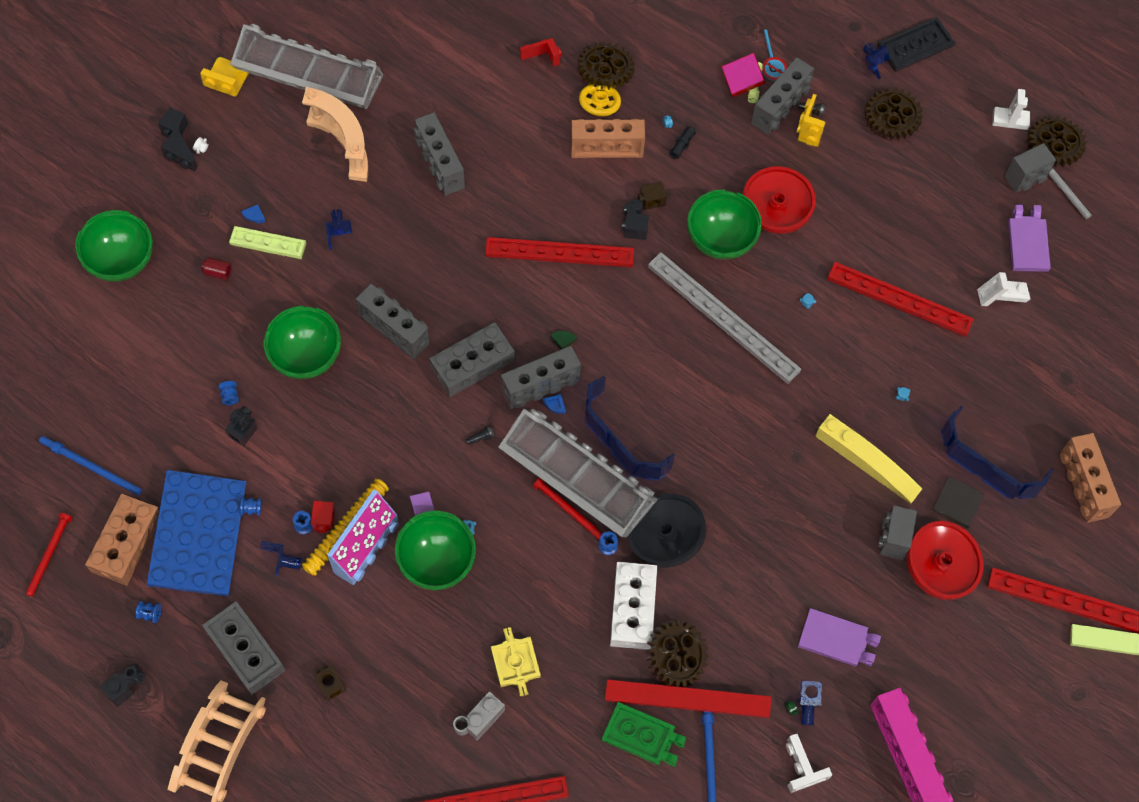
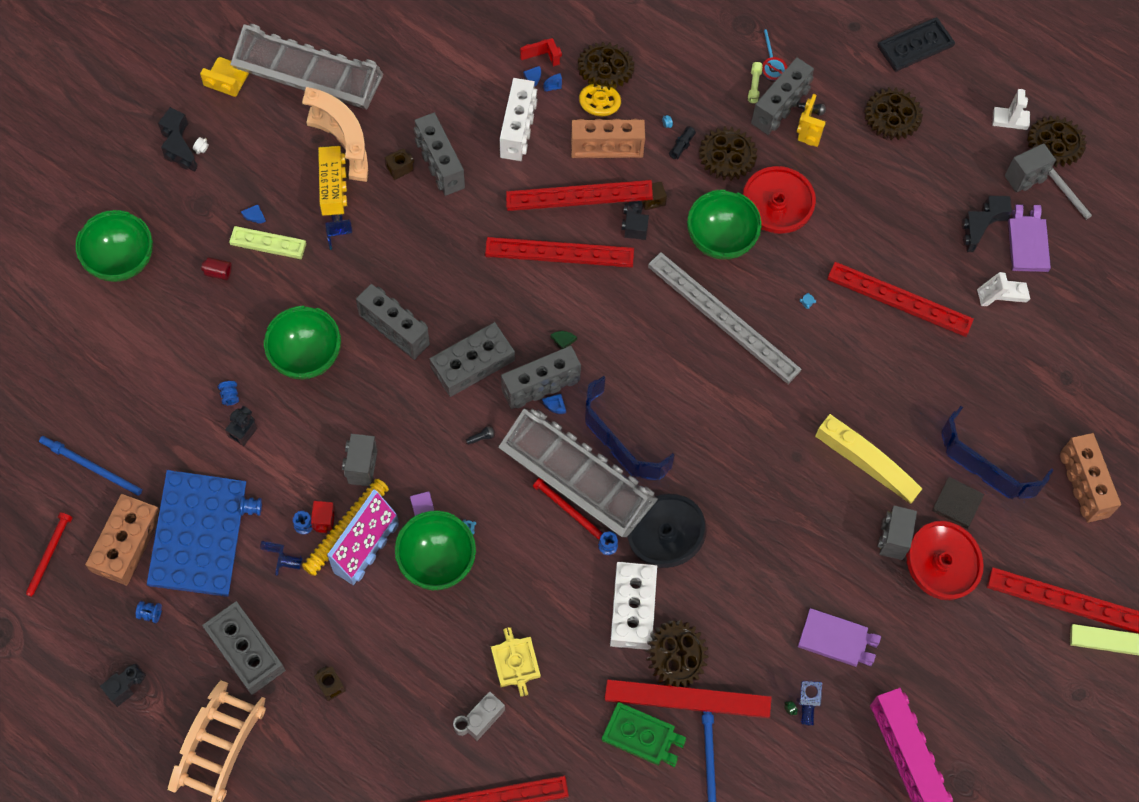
(331, 180): none -> yellow brick
(360, 459): none -> dark grey brick
(399, 170): none -> dark brown brick
(518, 119): none -> white brick
(533, 74): none -> blue tile
(553, 83): none -> blue tile
(579, 195): none -> red plate
(727, 153): none -> dark brown gear
(743, 74): dark pink tile -> none
(803, 766): white bracket -> none
(875, 57): clear blue bracket -> none
(903, 394): dark azure piece -> none
(975, 223): none -> black arch

